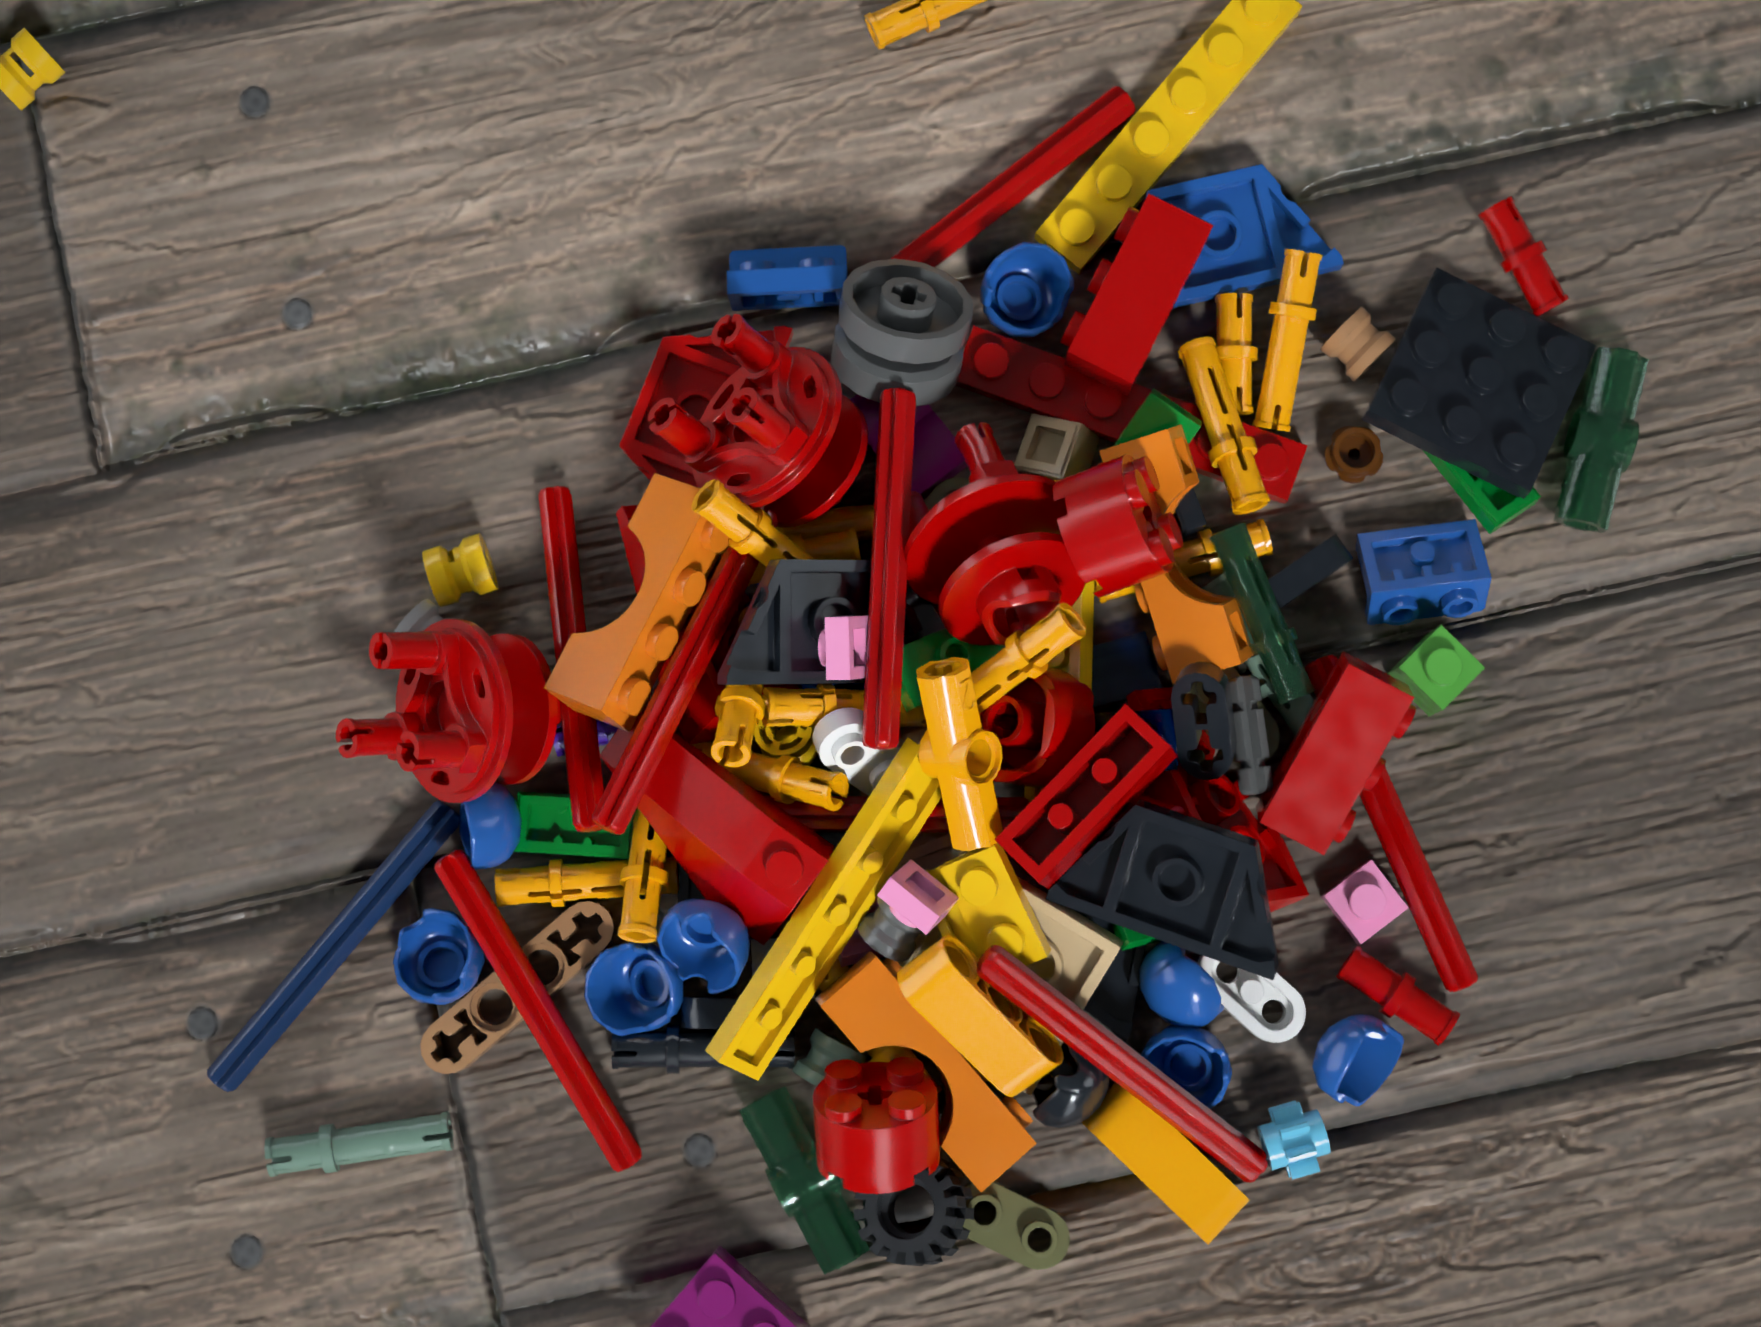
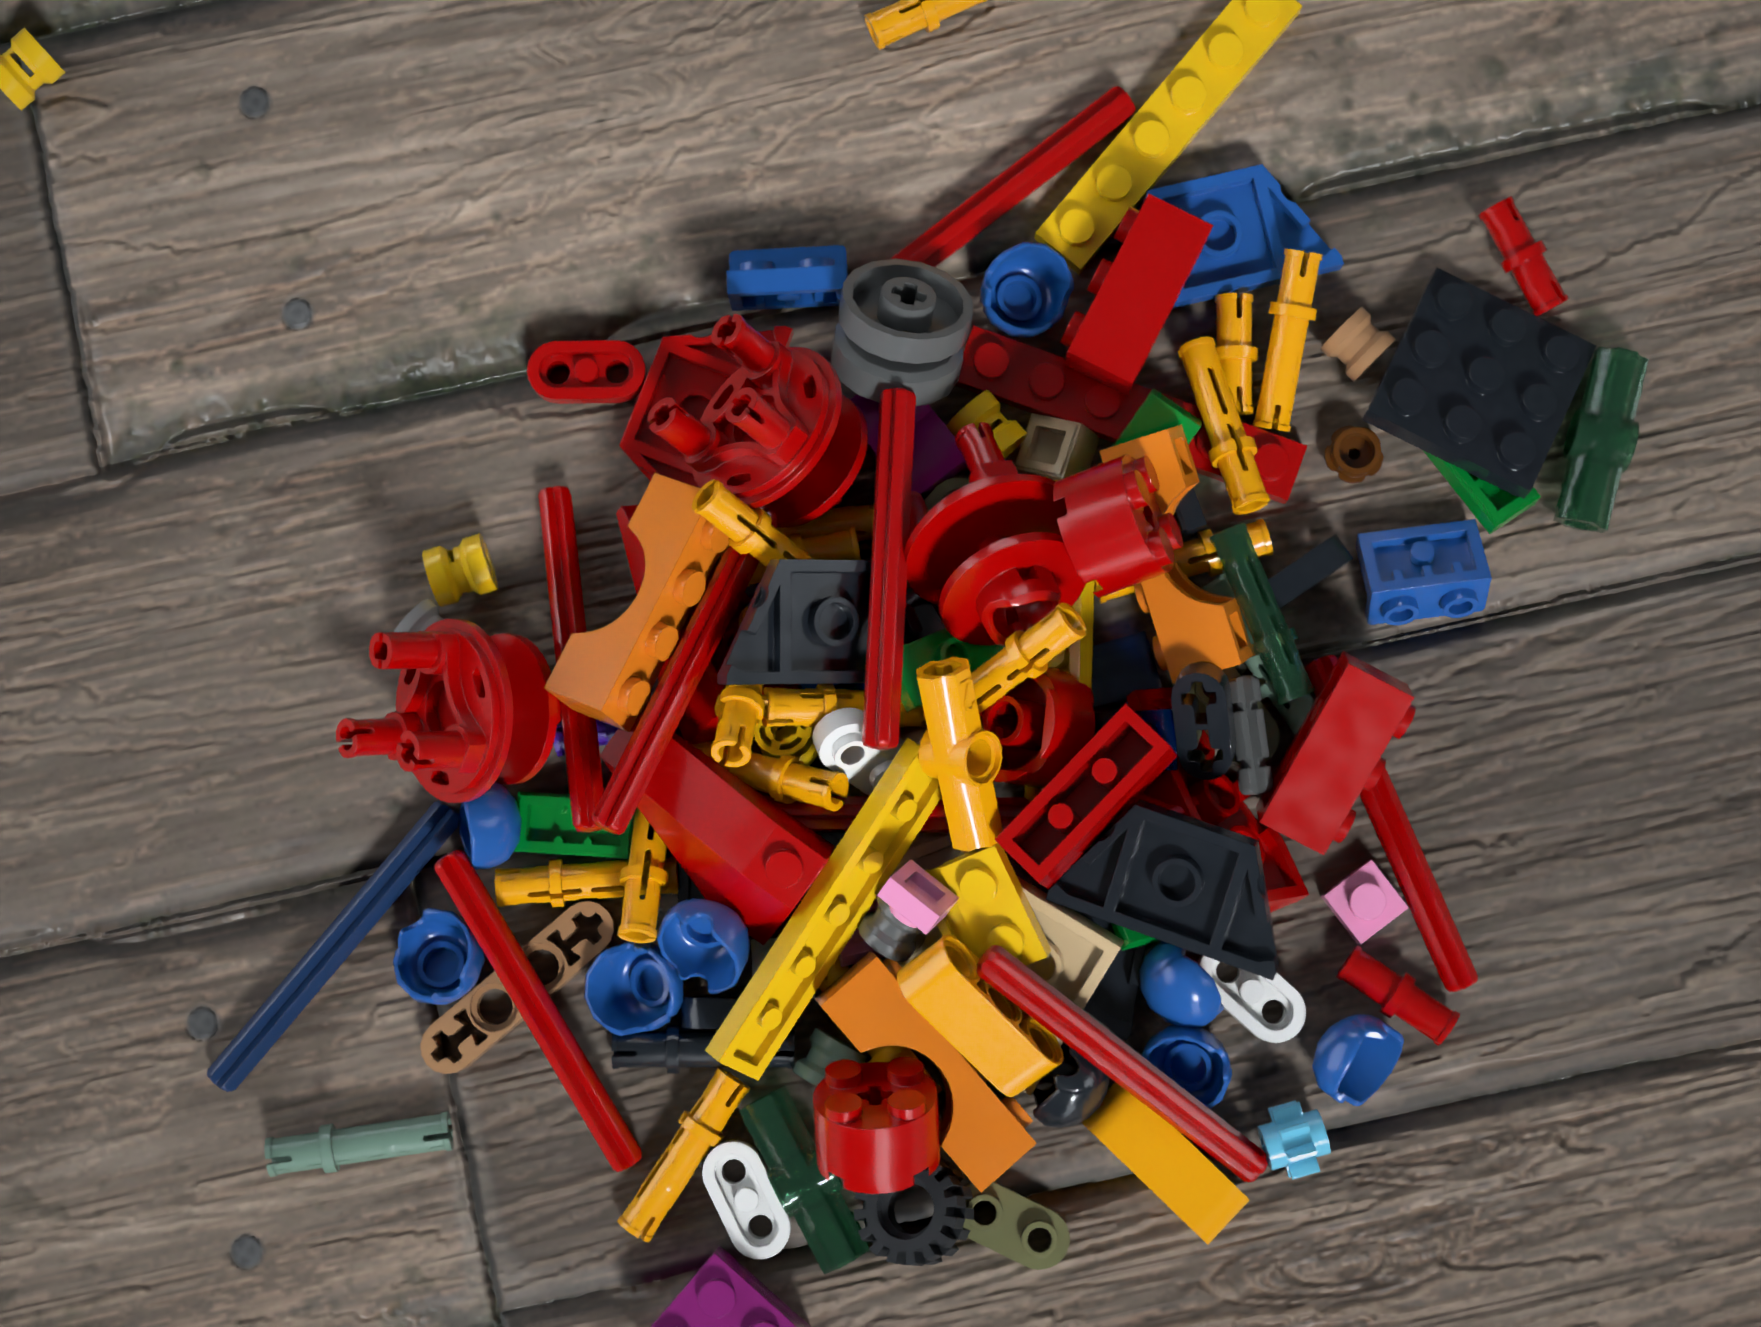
(589, 370): none -> red plate
(673, 1170): none -> light orange pin
(745, 1199): none -> white plate
(844, 647): bright pink plate -> none
(987, 409): none -> yellow wheel
(1437, 670): bright green brick -> none

